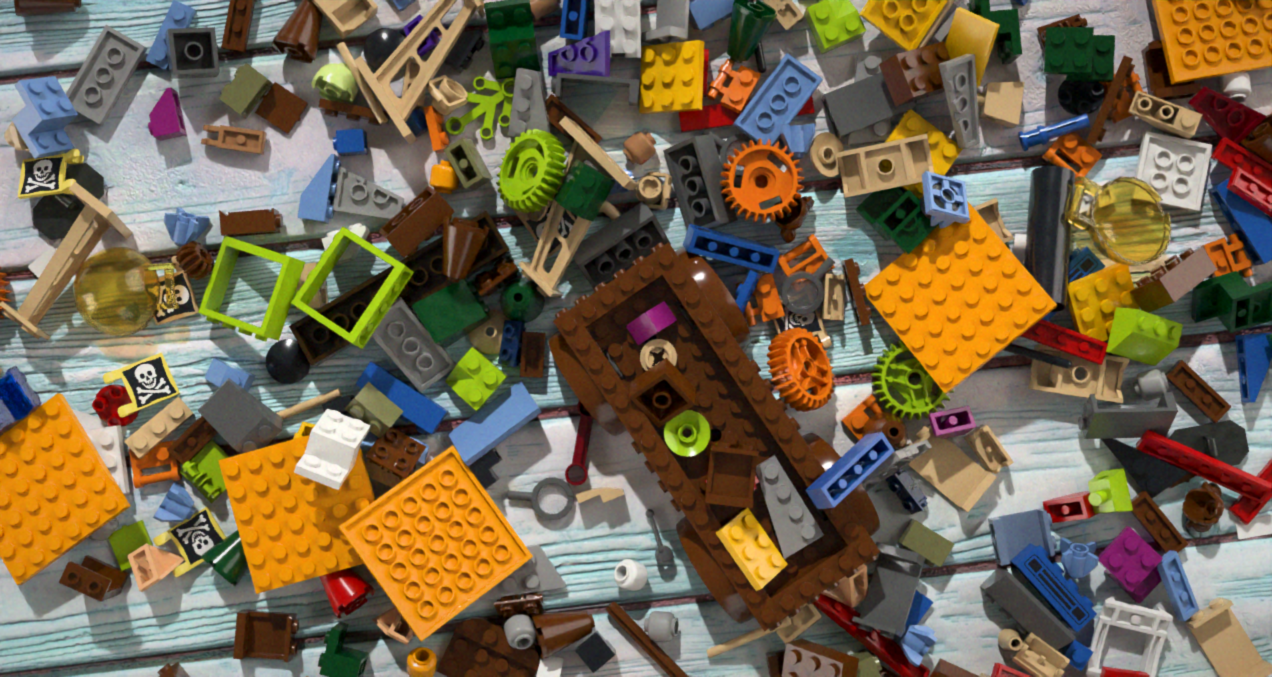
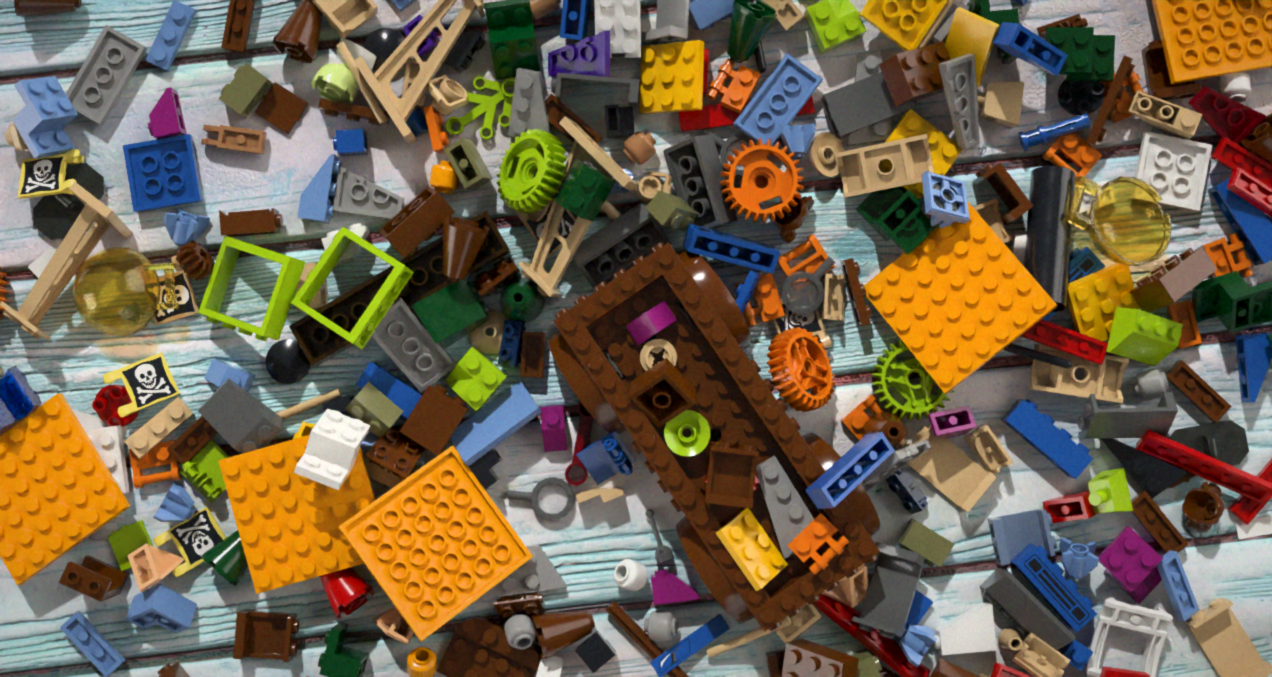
(92, 643): none -> medium blue plate
(161, 607): none -> medium blue panel
(162, 173): none -> blue plate
(192, 52): dark grey brick -> none
(357, 51): none -> white sticker
(435, 419): none -> reddish brown panel
(553, 428): none -> magenta slope
(607, 458): none -> blue hinge
(619, 121): none -> black piece
(670, 588): none -> magenta slope
(671, 211): none -> olive brick
(689, 645): none -> blue sticker
(813, 538): none -> orange plate
(968, 632): none -> white slope
(1006, 190): none -> reddish brown panel
(1029, 47): none -> blue slope
(1047, 438): none -> blue brick
(1184, 314): none -> orange plate

